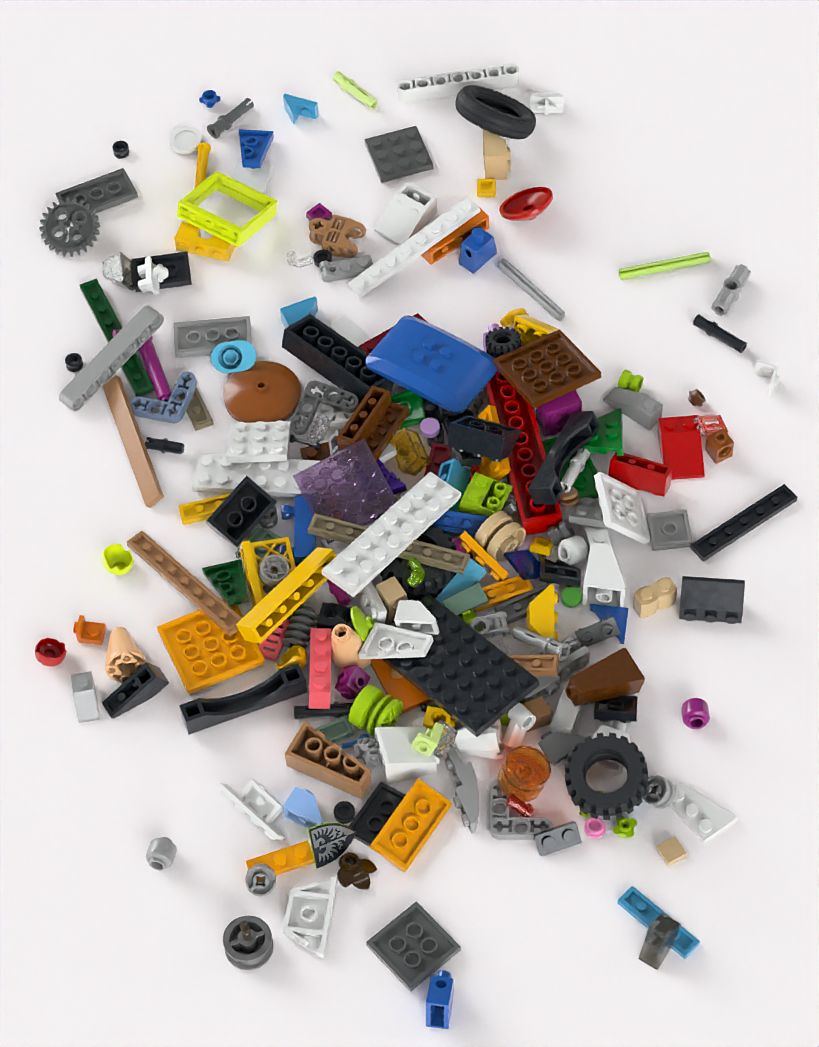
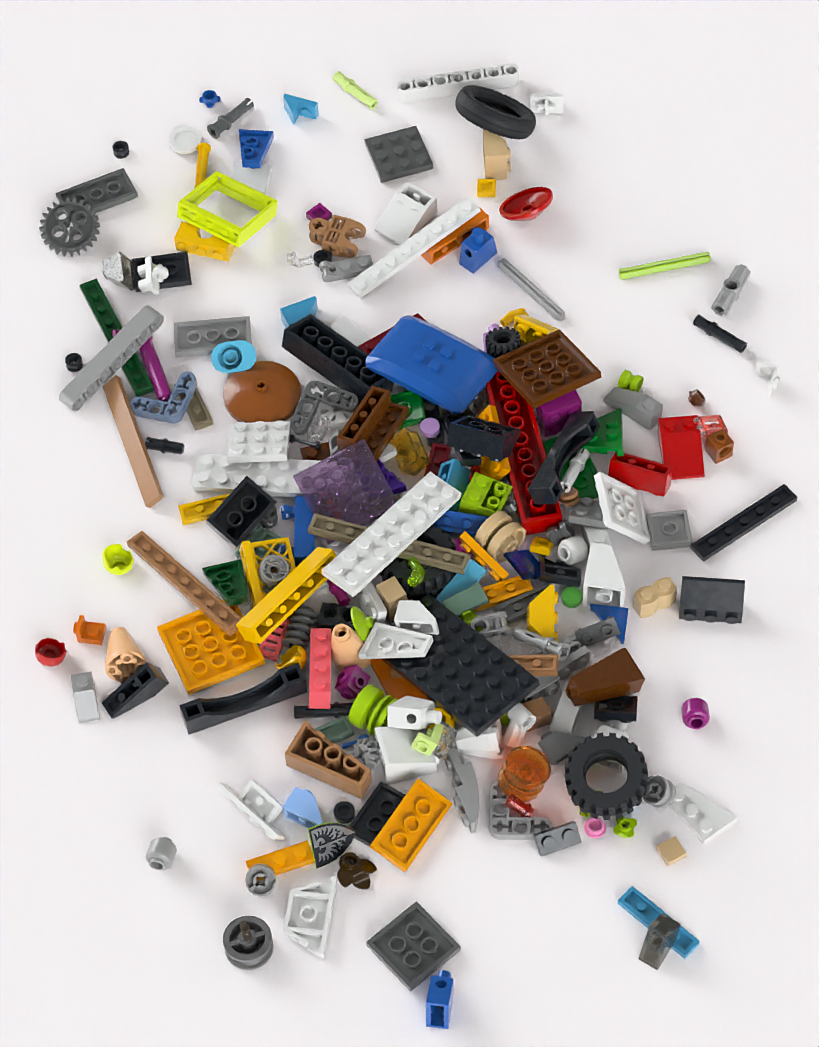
(412, 713): none -> white torso

